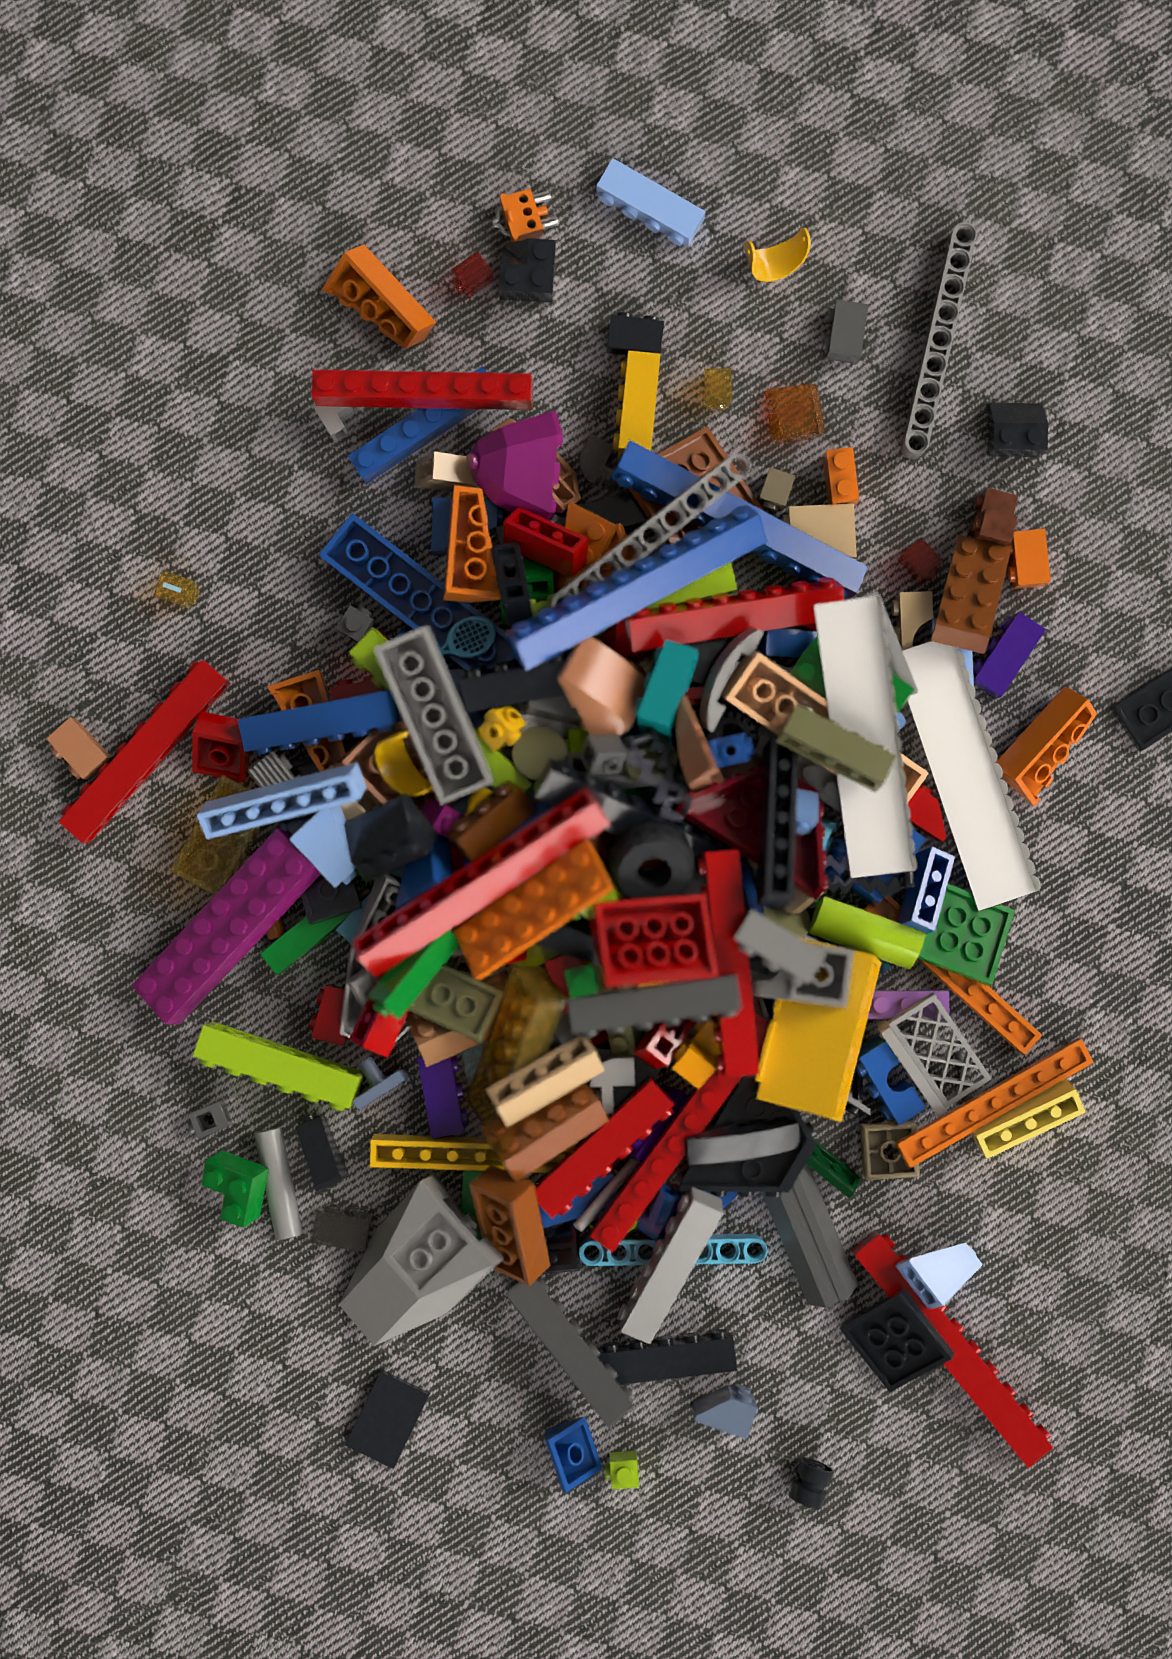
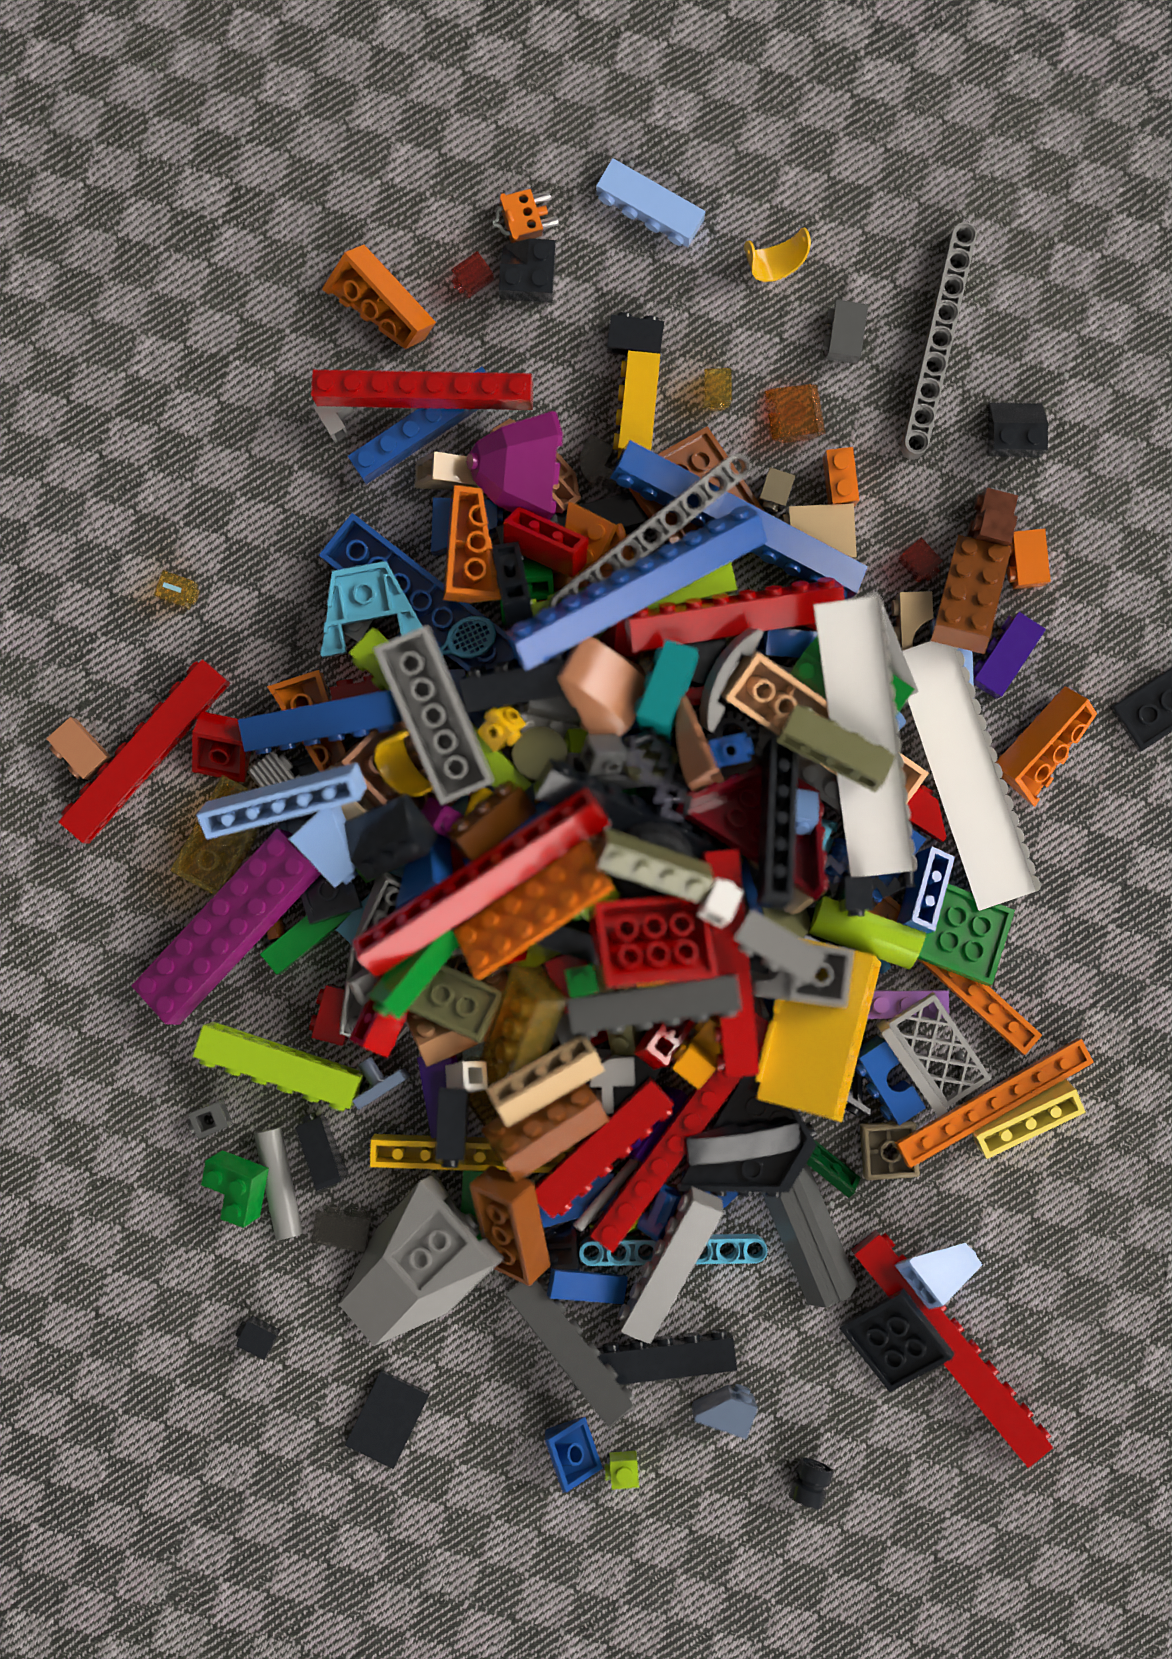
(256, 1337): none -> black brick
(360, 596): none -> medium azure wing
(452, 1126): none -> black slope
(467, 1076): none -> white brick
(587, 1286): none -> blue tile
(654, 866): none -> olive brick
(720, 903): none -> white brick
(856, 895): none -> black brick

